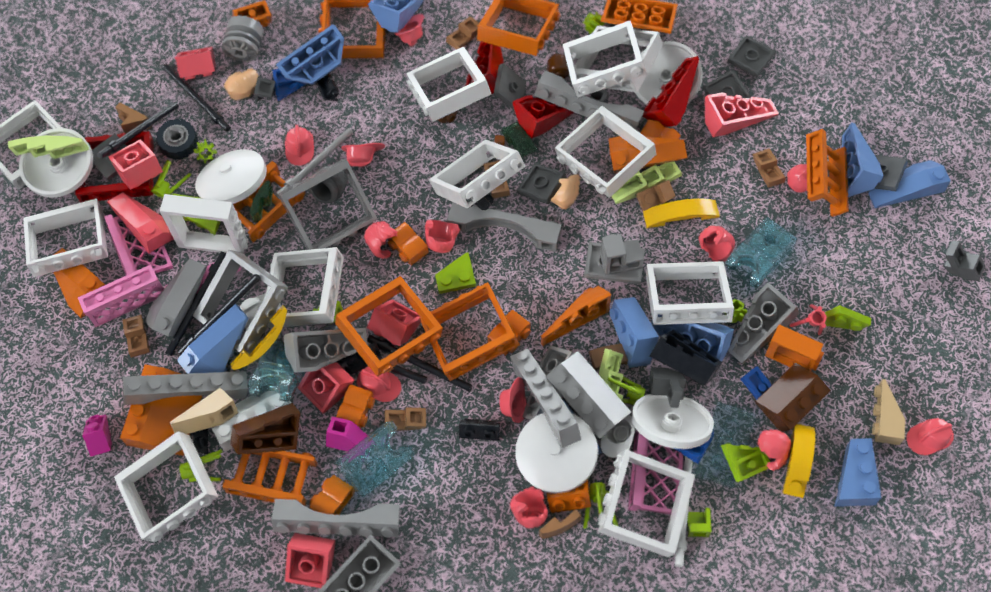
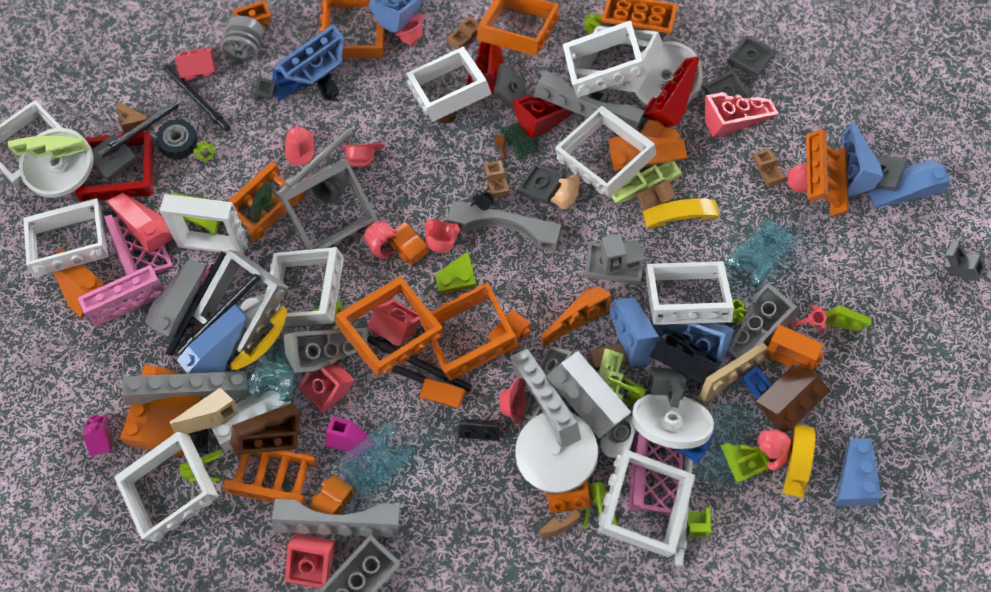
(135, 164): coral slope -> none
(136, 336): medium nougat slope -> none
(162, 186): lime plant -> none
(231, 176): white dish -> none
(241, 84): light nougat hair -> none
(356, 363): black hinge -> none
(356, 405): orange brick -> none
(384, 387): coral piece -> none
(407, 419): medium nougat slope -> none
(442, 393): none -> orange slope
(445, 180): white window -> none
(529, 507): coral hair -> none
(558, 65): reddish brown head -> none
(717, 243): coral hair -> none
(731, 372): none -> tan wing
(889, 418): tan slope -> none
(930, 436): coral piece -> none

